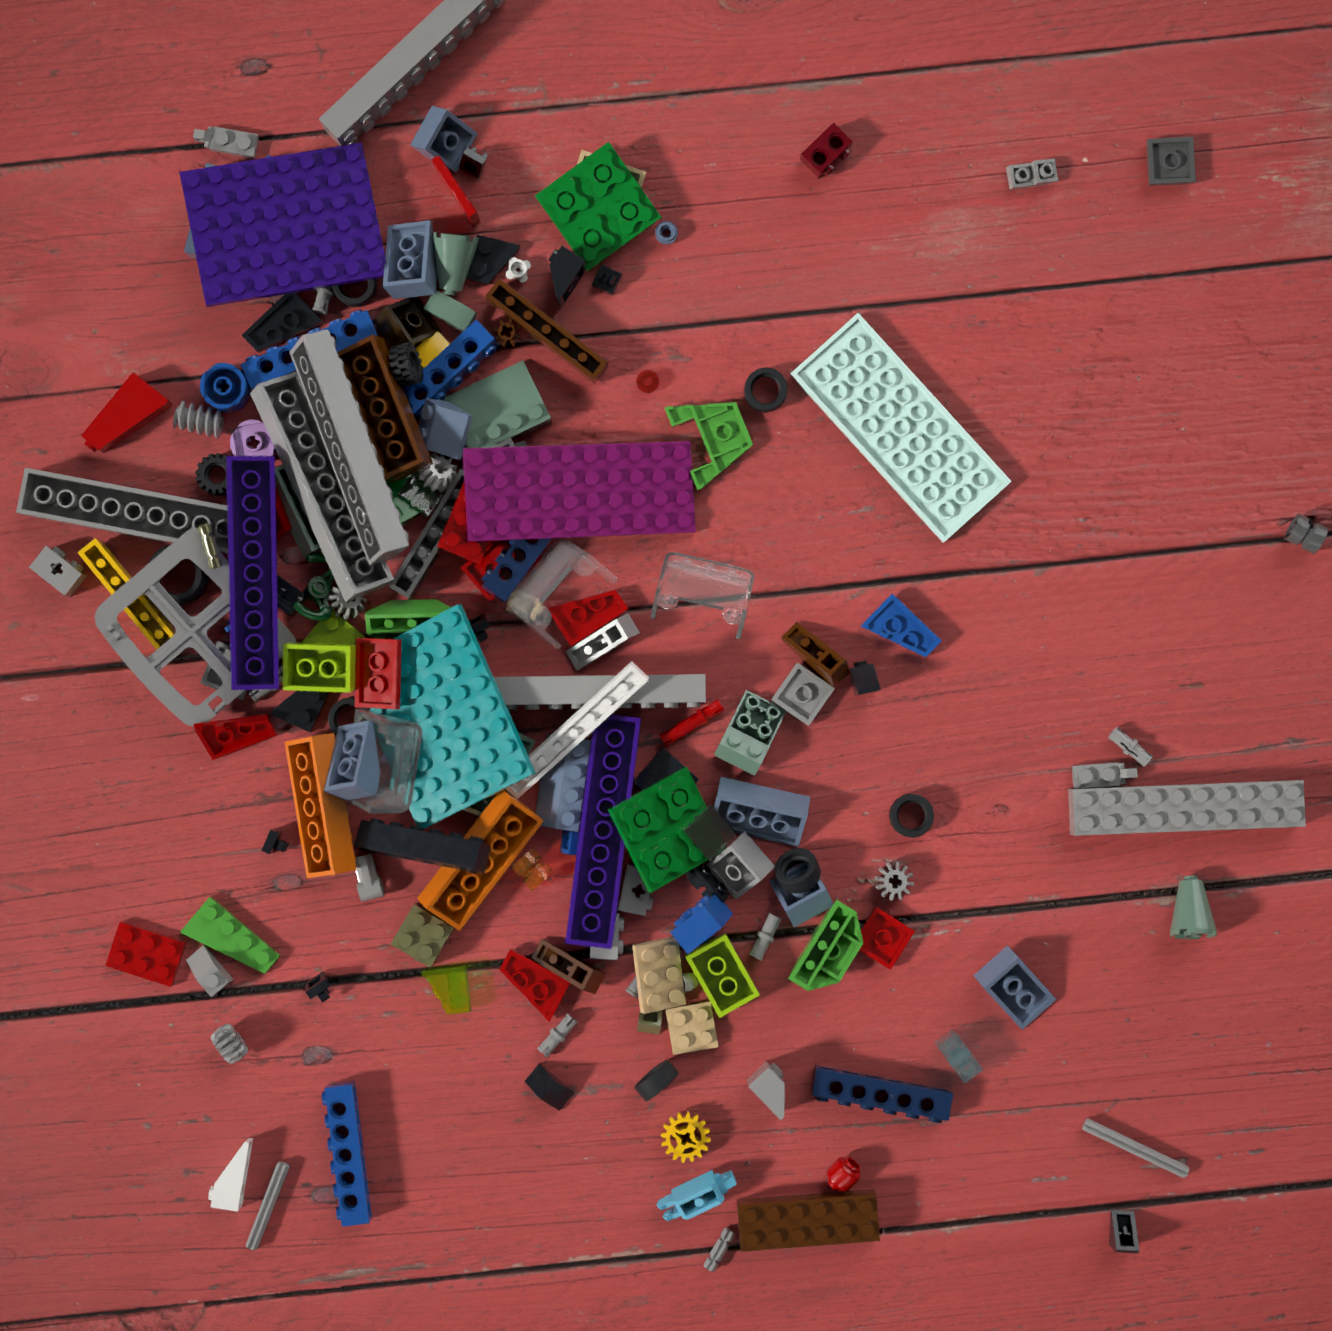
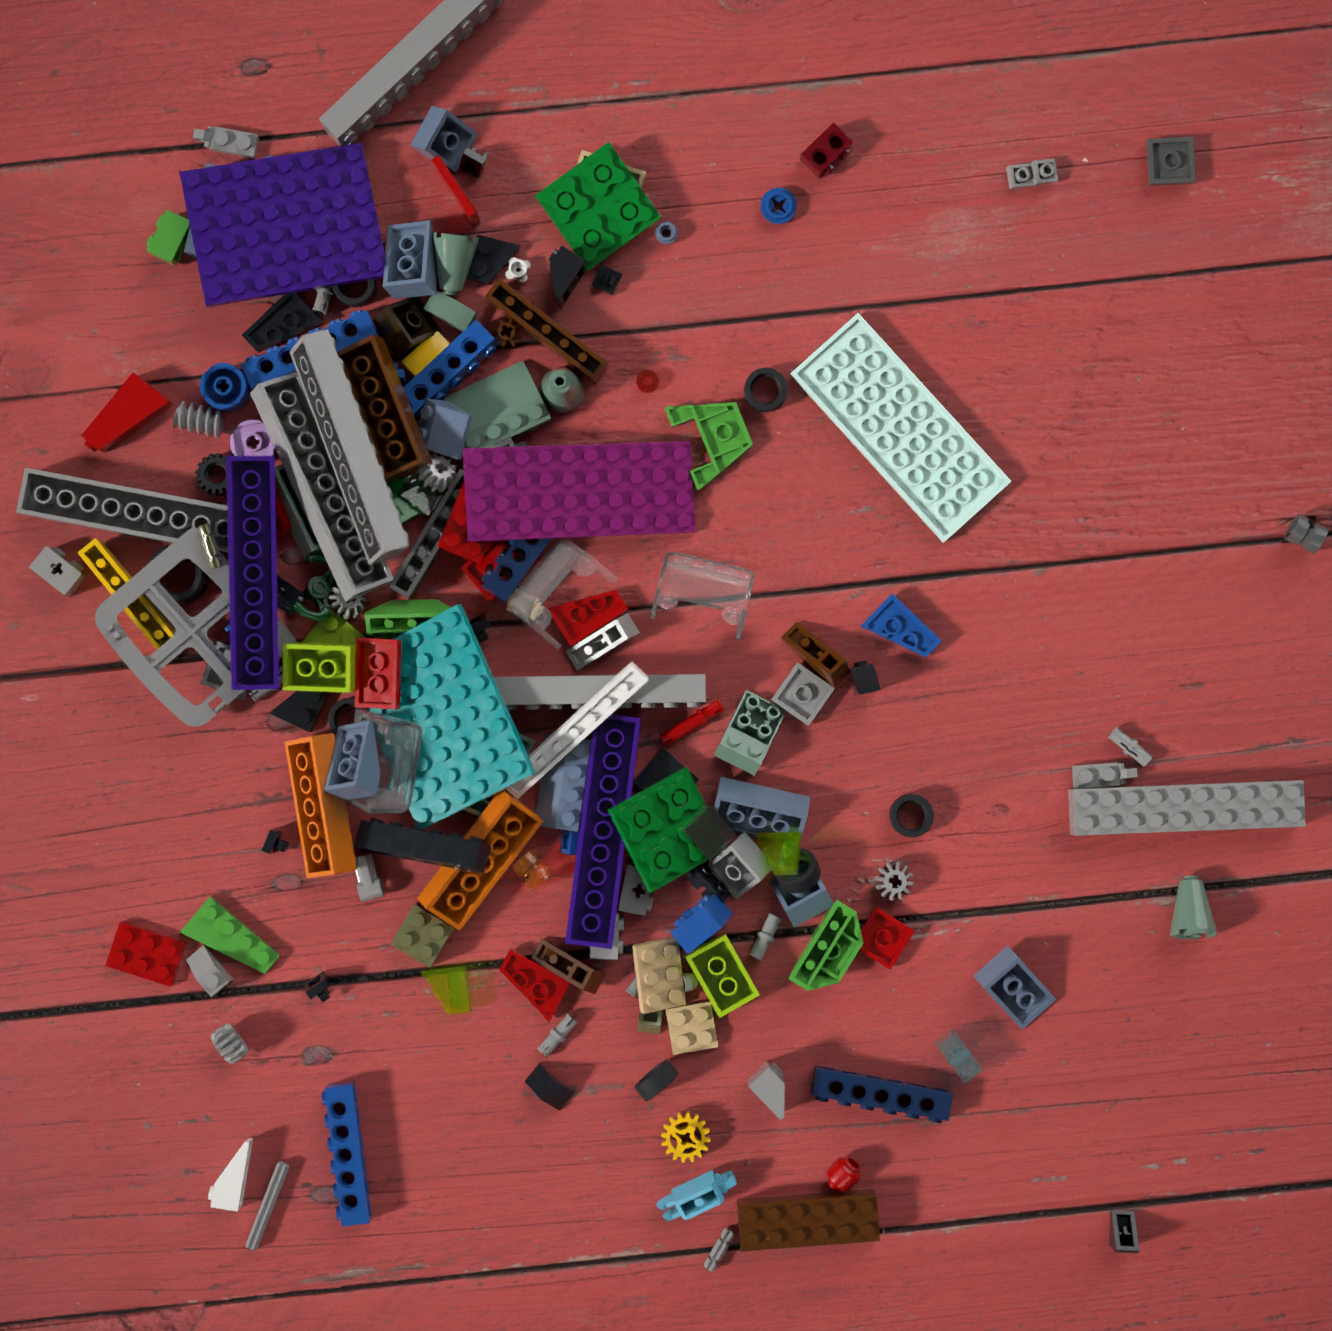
(169, 238): none -> bright green brick
(233, 734): red wing -> none
(406, 364): black tyre -> none
(563, 397): none -> sand green cone
(778, 195): none -> blue gear
(781, 851): none -> clear neon green wing
(1135, 1148): light grey axle -> none

